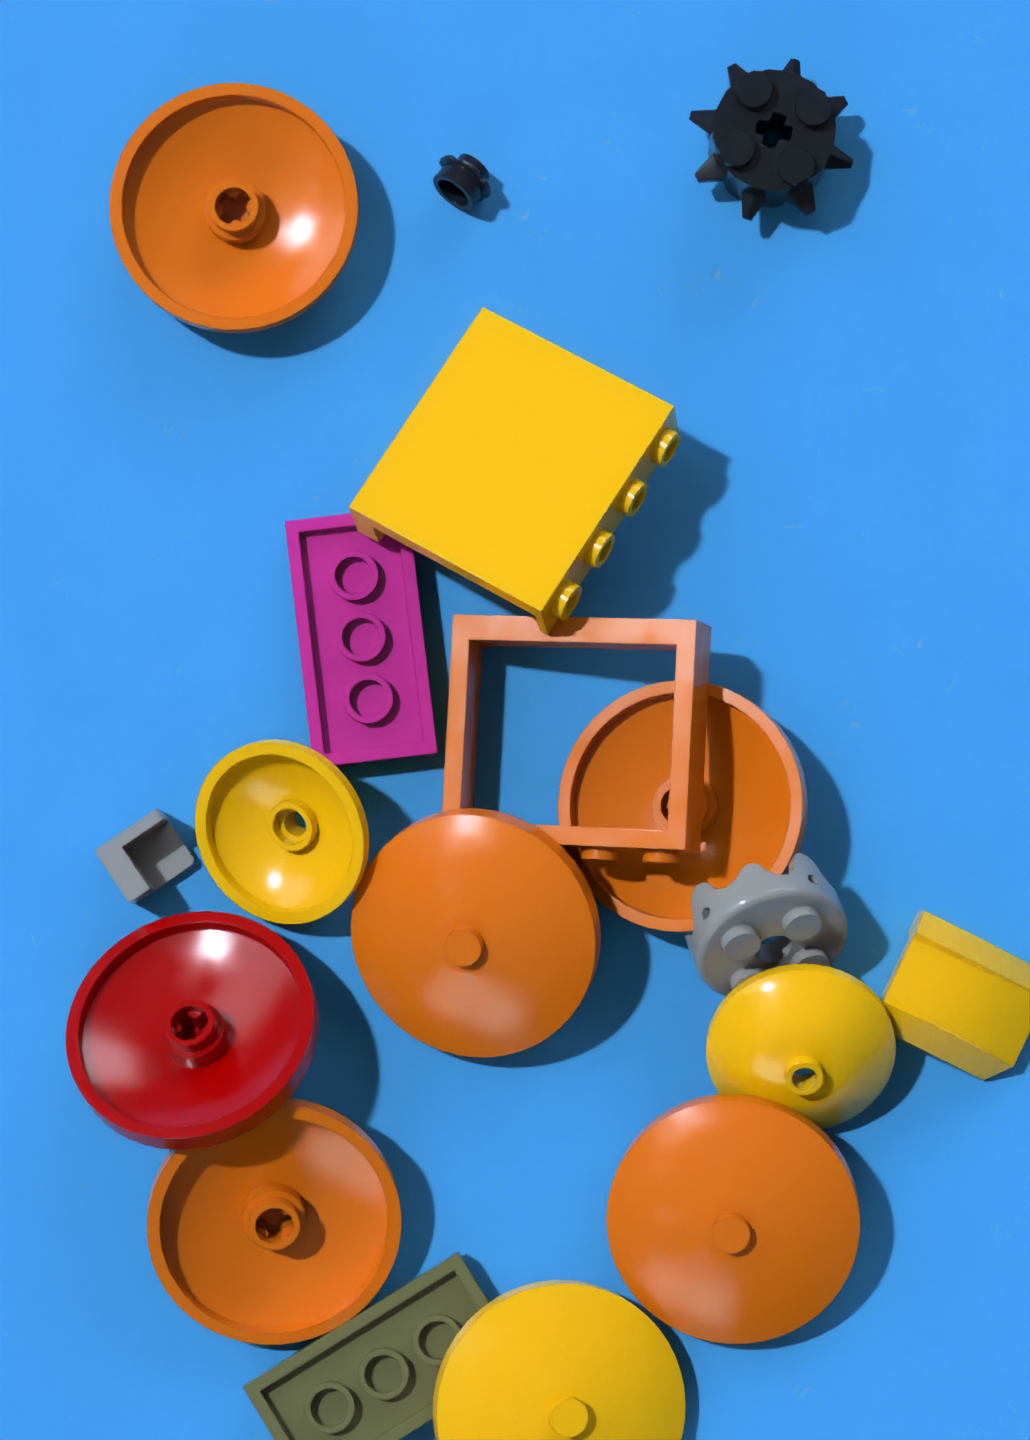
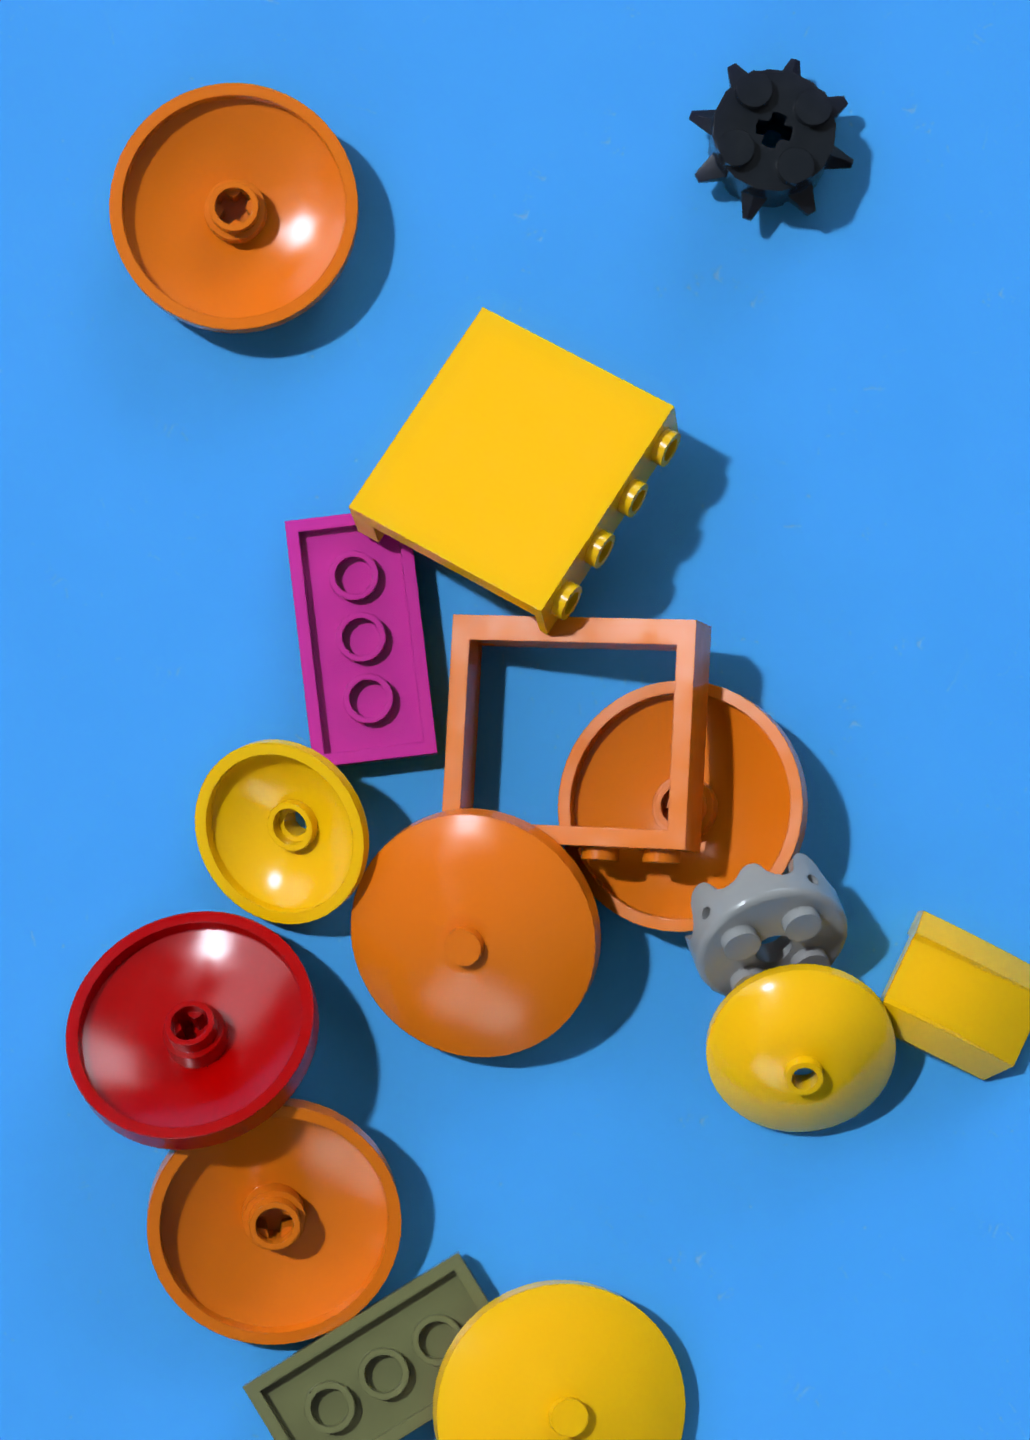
(145, 856): light grey panel -> none
(462, 181): black plate -> none
(733, 1218): orange dish -> none

